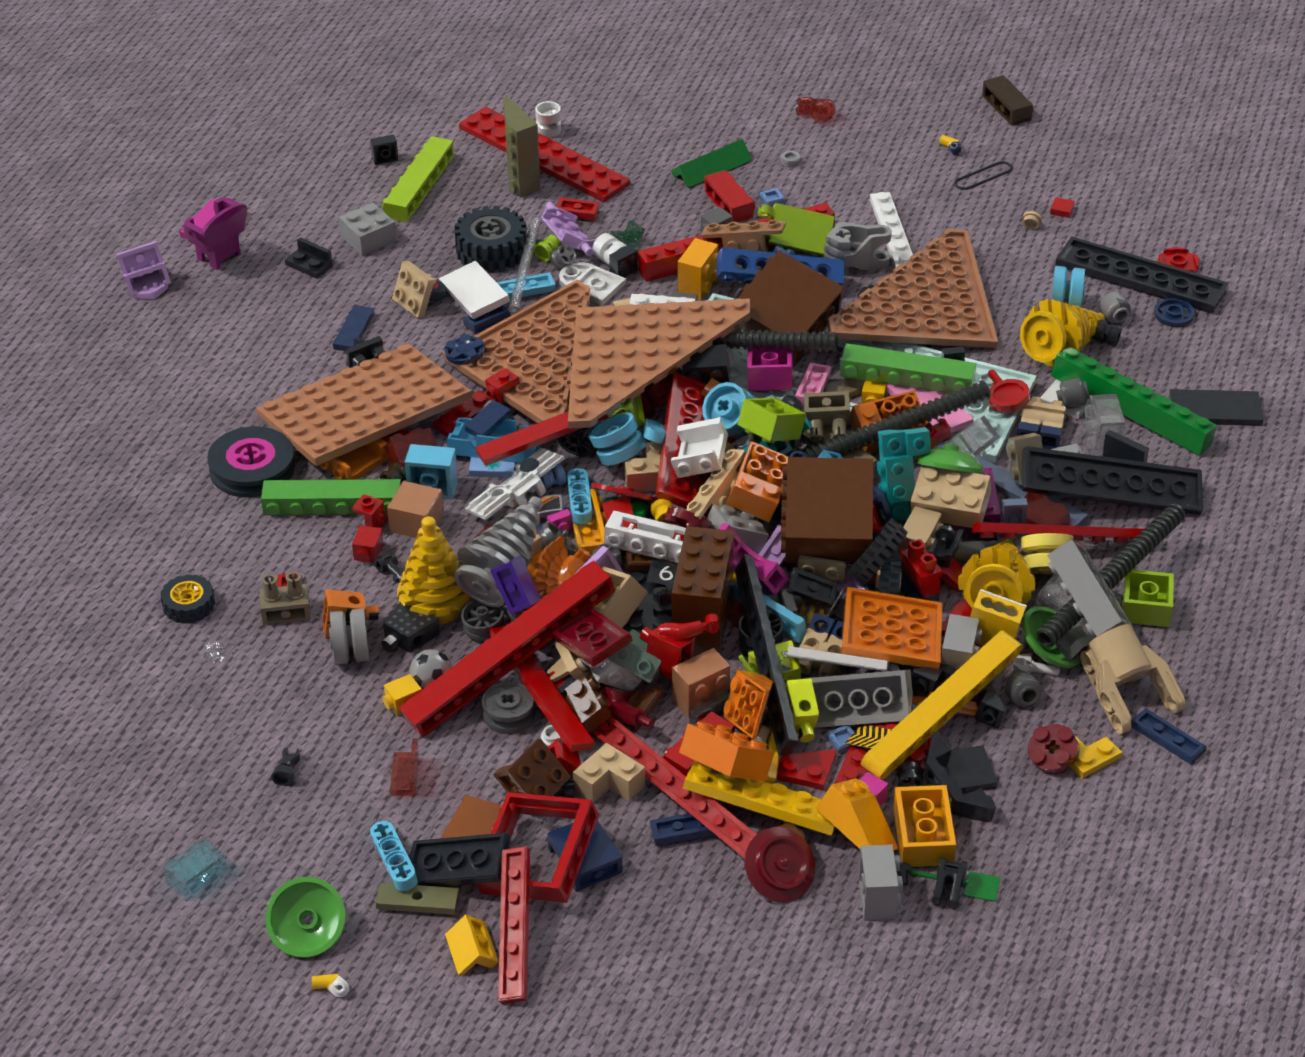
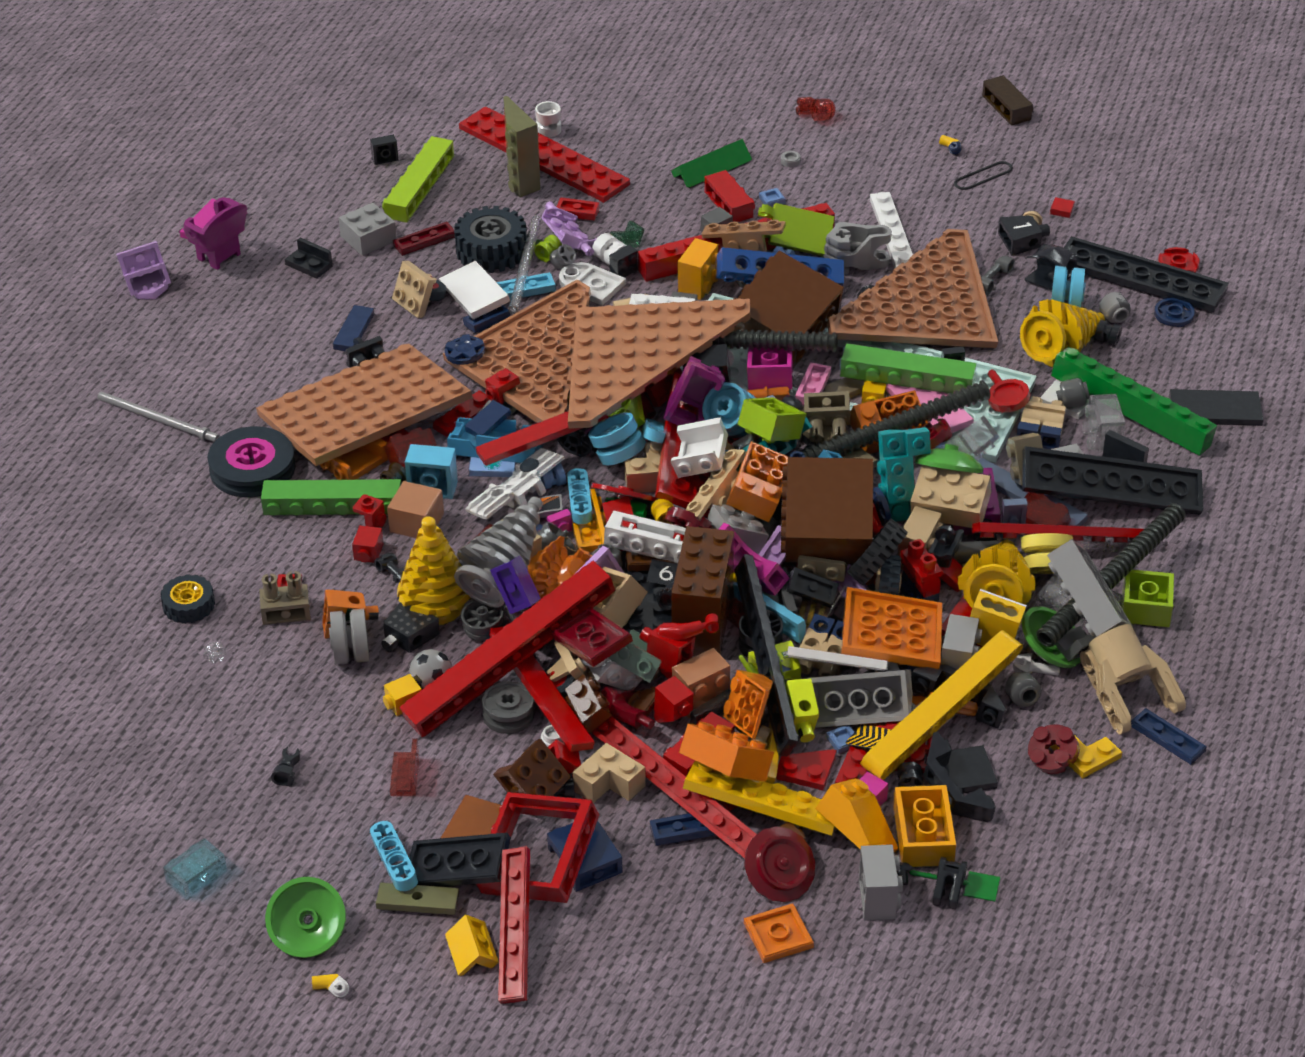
(203, 433): none -> light grey bar
(424, 238): none -> dark red tile
(672, 700): none -> red slope
(692, 389): none -> magenta piece
(778, 392): none -> orange axle
(778, 933): none -> orange tile
(1003, 264): none -> dark grey bar
(1021, 233): none -> black torso
(1046, 259): none -> black piece

